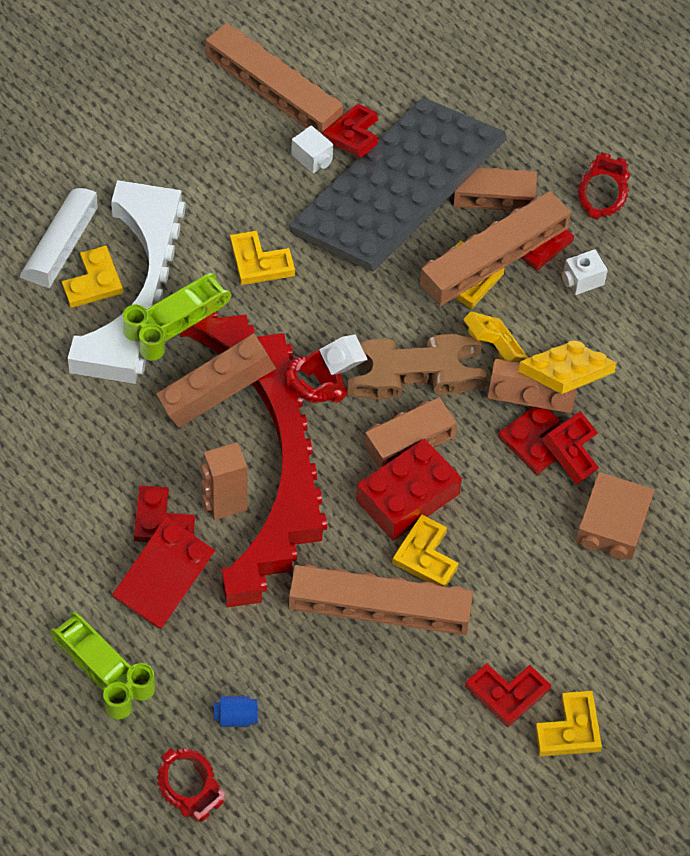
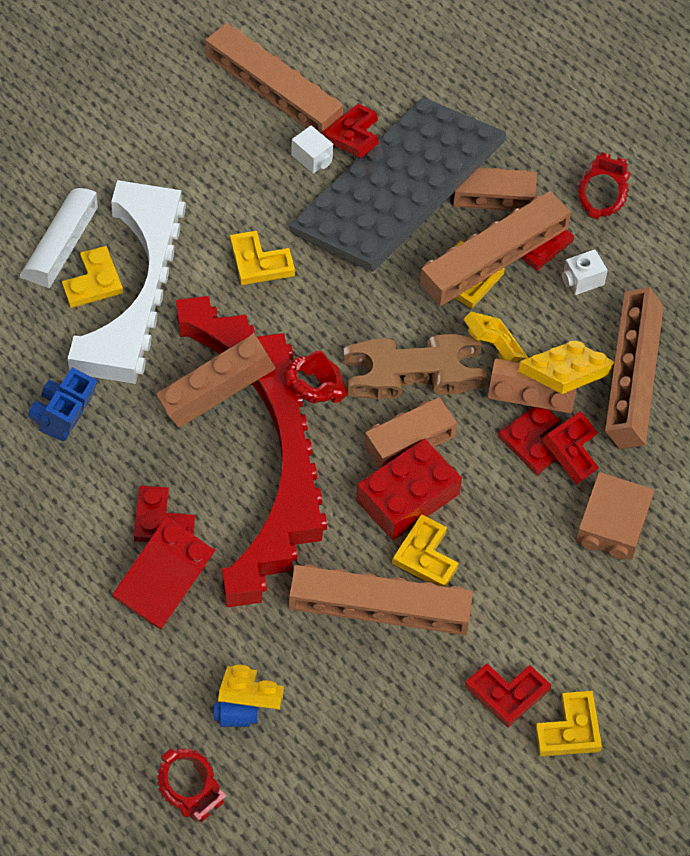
(65, 404): none -> blue hips
(104, 666): lime piece -> none
(173, 315): lime piece -> none
(224, 481): nougat brick -> none
(240, 687): none -> yellow plate
(343, 354): white brick -> none
(634, 368): none -> nougat brick

